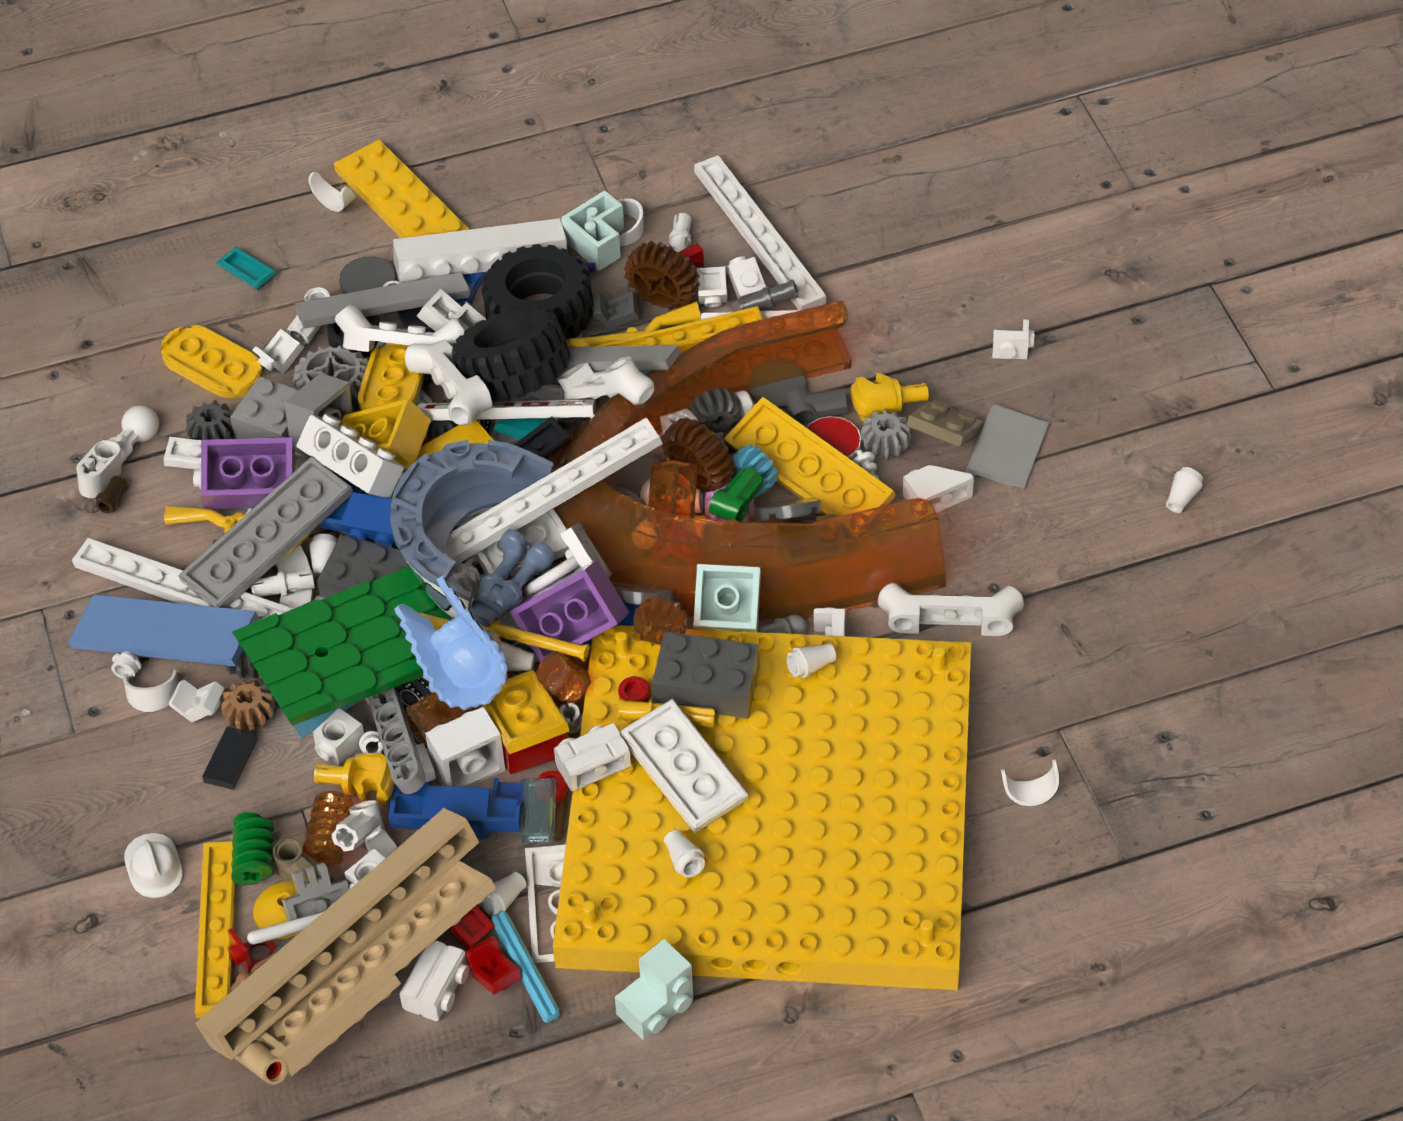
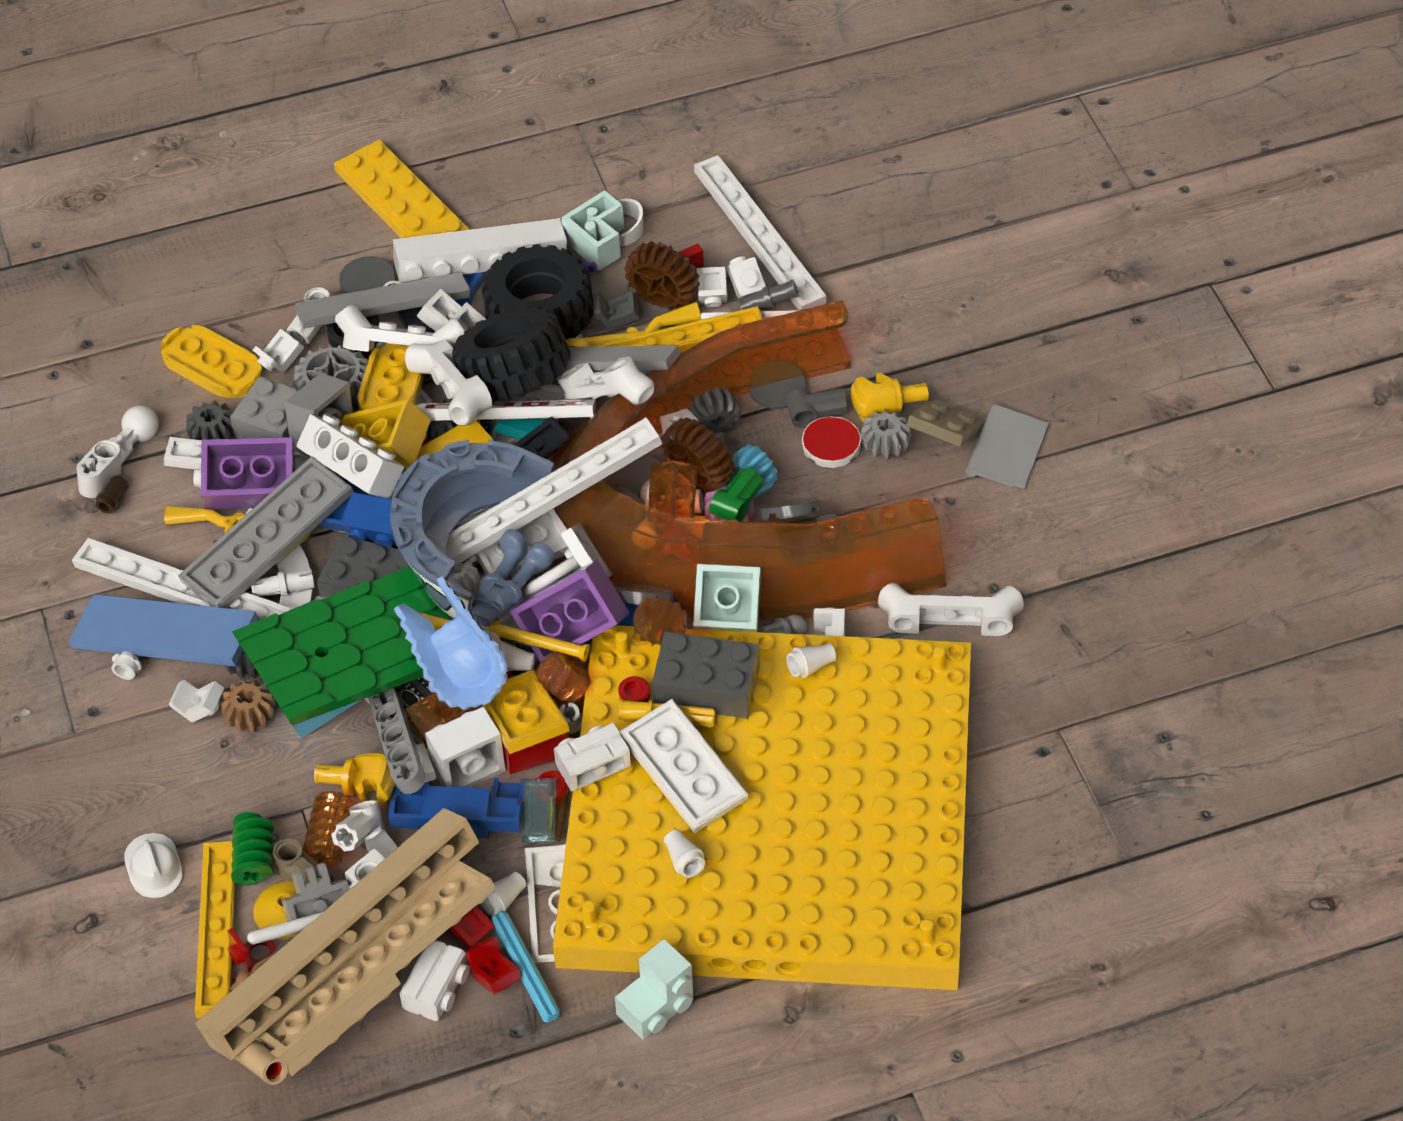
(151, 698): white helmet -> none
(229, 758): black tile -> none
(246, 268): teal tile -> none
(320, 551): white cone -> none
(328, 195): white helmet -> none
(339, 727): white brick -> none
(368, 737): white pin -> none
(680, 236): white pin -> none
(745, 402): white tile -> none
(808, 463): yellow plate -> none
(865, 460): white hair -> none
(938, 486): white slope -> none
(1013, 343): white bracket -> none
(1034, 791): white helmet -> none
(1184, 487): white cone -> none

